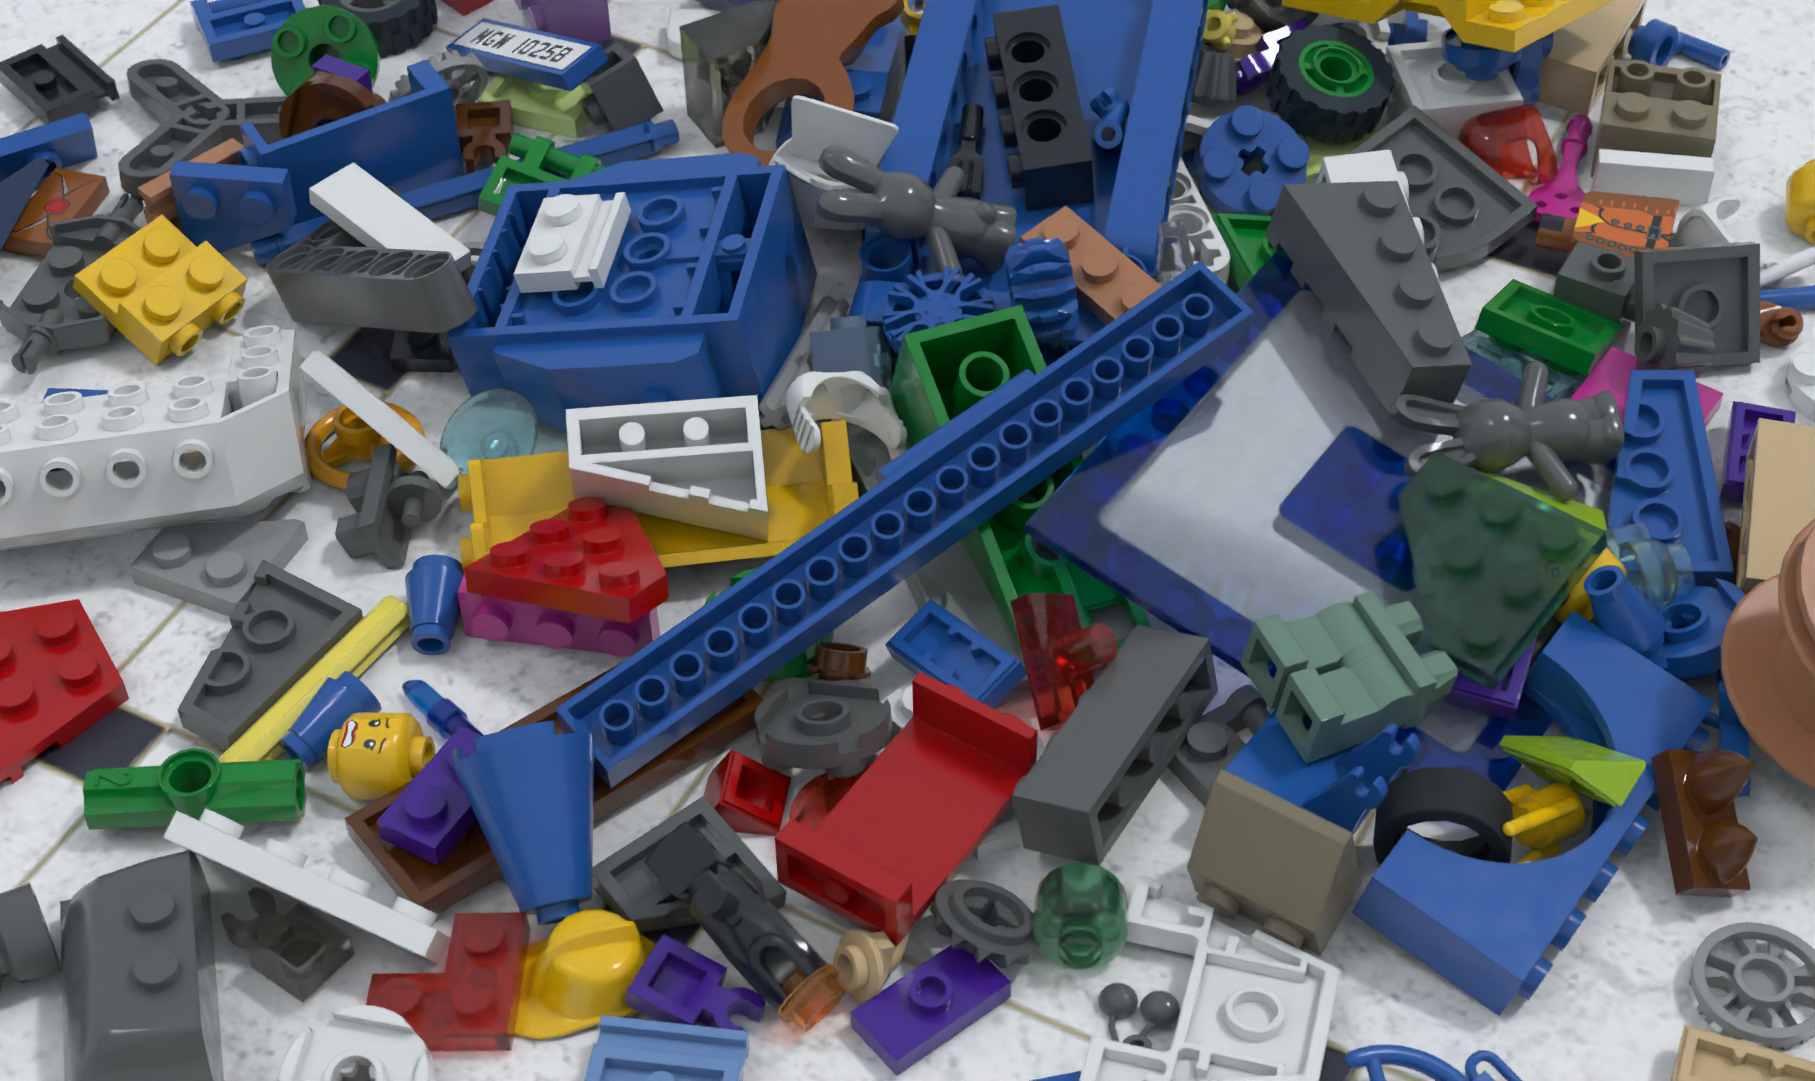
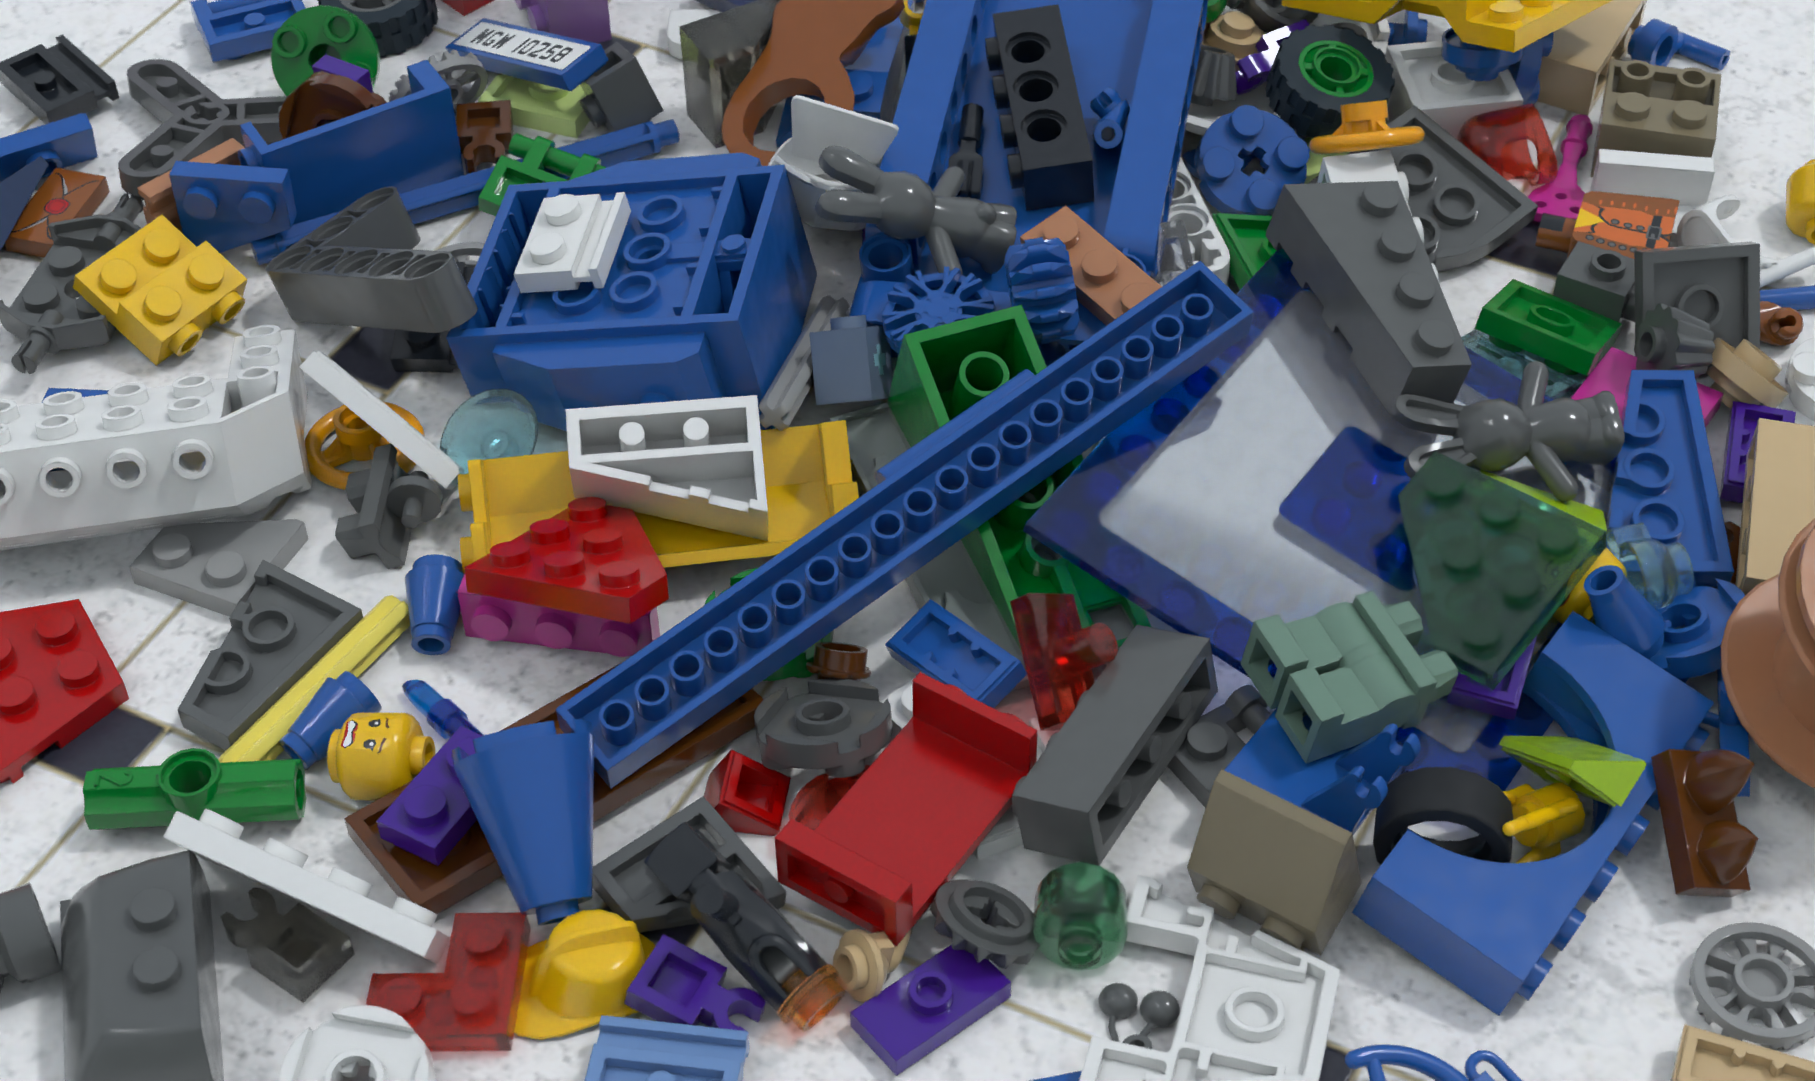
(380, 216): white tile -> none
(843, 397): white helmet -> none
(1219, 29): light yellow piece -> none
(1365, 129): none -> light orange piece
(1745, 375): none -> tan plate

